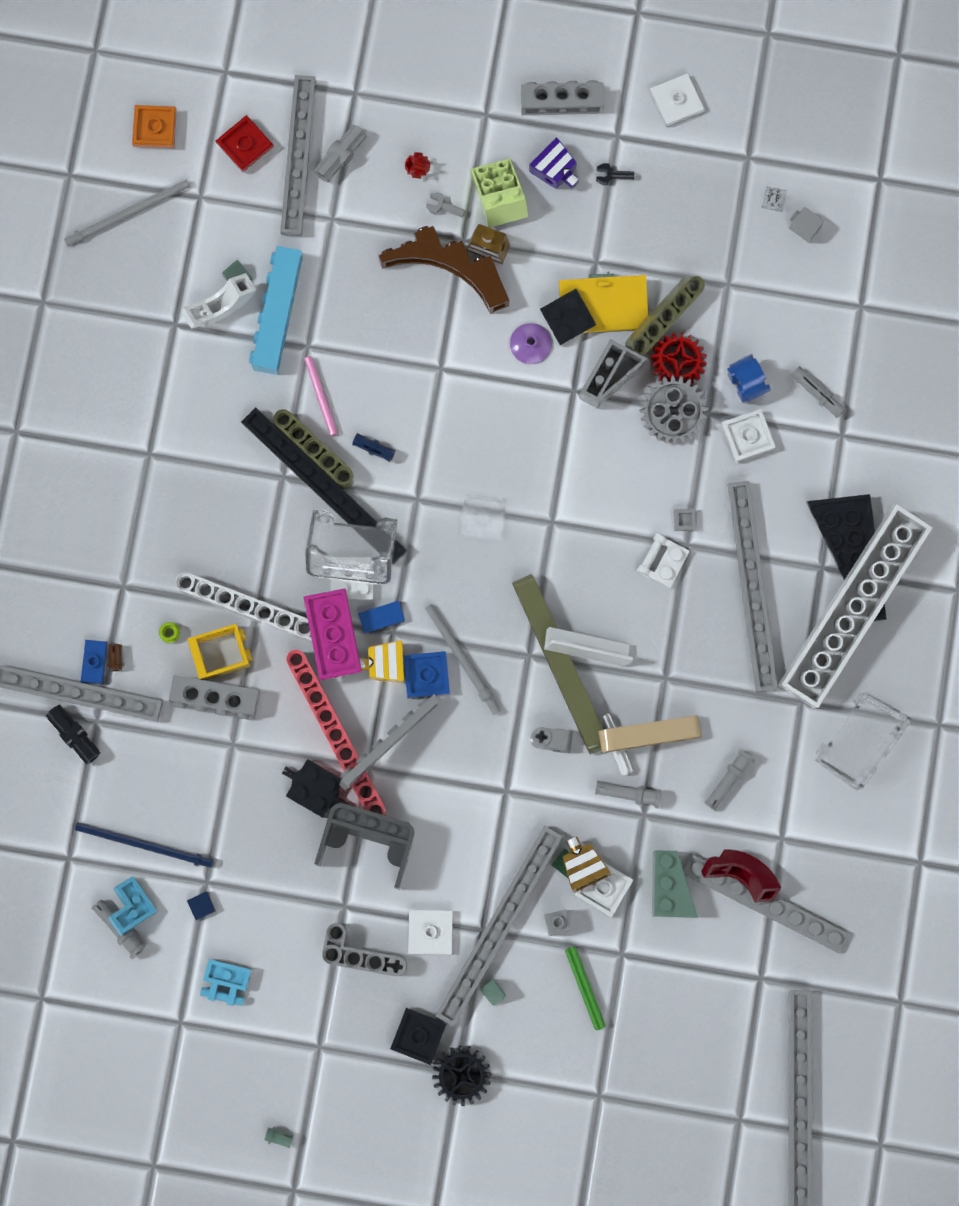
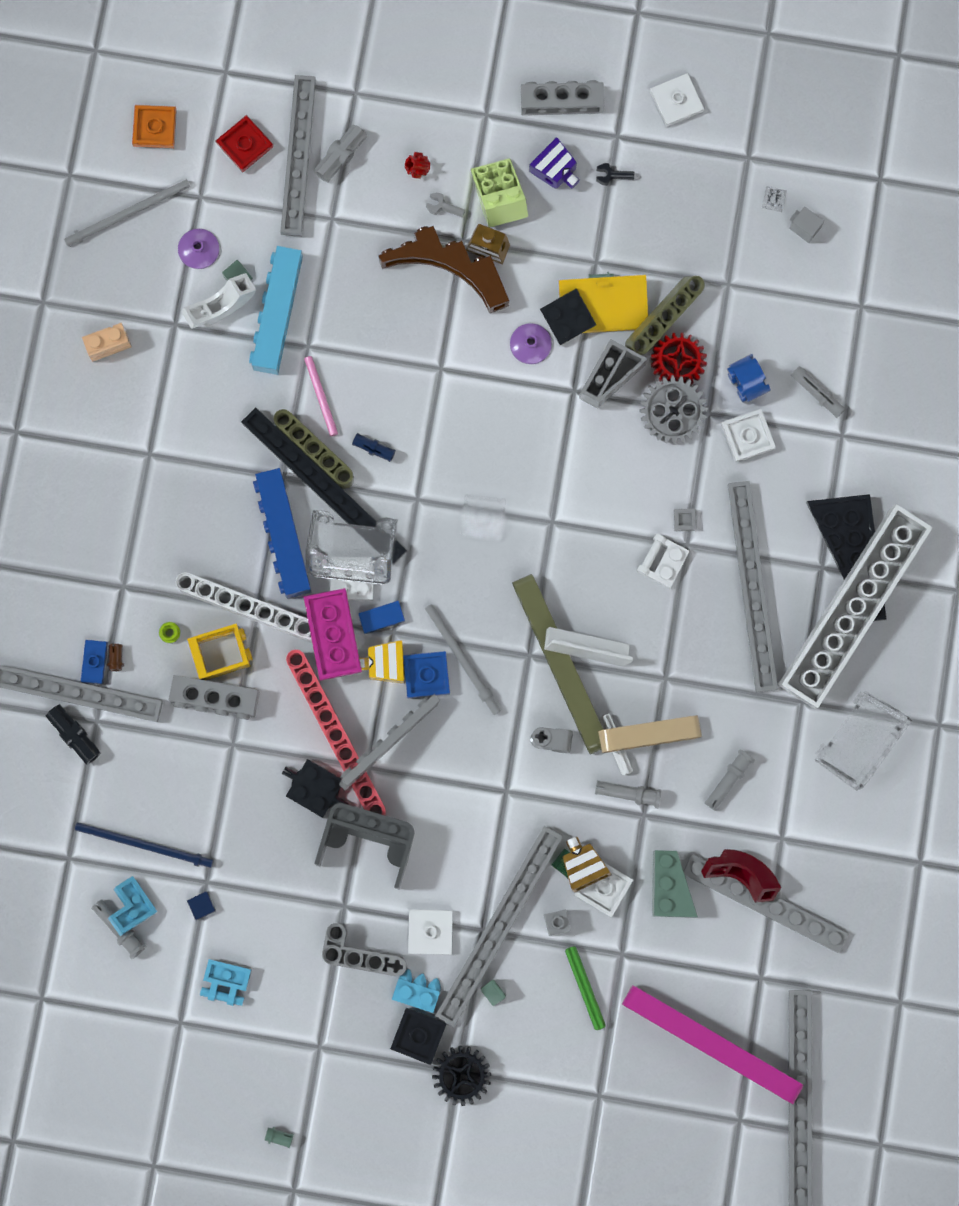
(106, 342): none -> light nougat brick
(201, 257): none -> medium lavender dish
(283, 533): none -> blue brick
(416, 993): none -> medium azure plate
(712, 1044): none -> dark pink beam

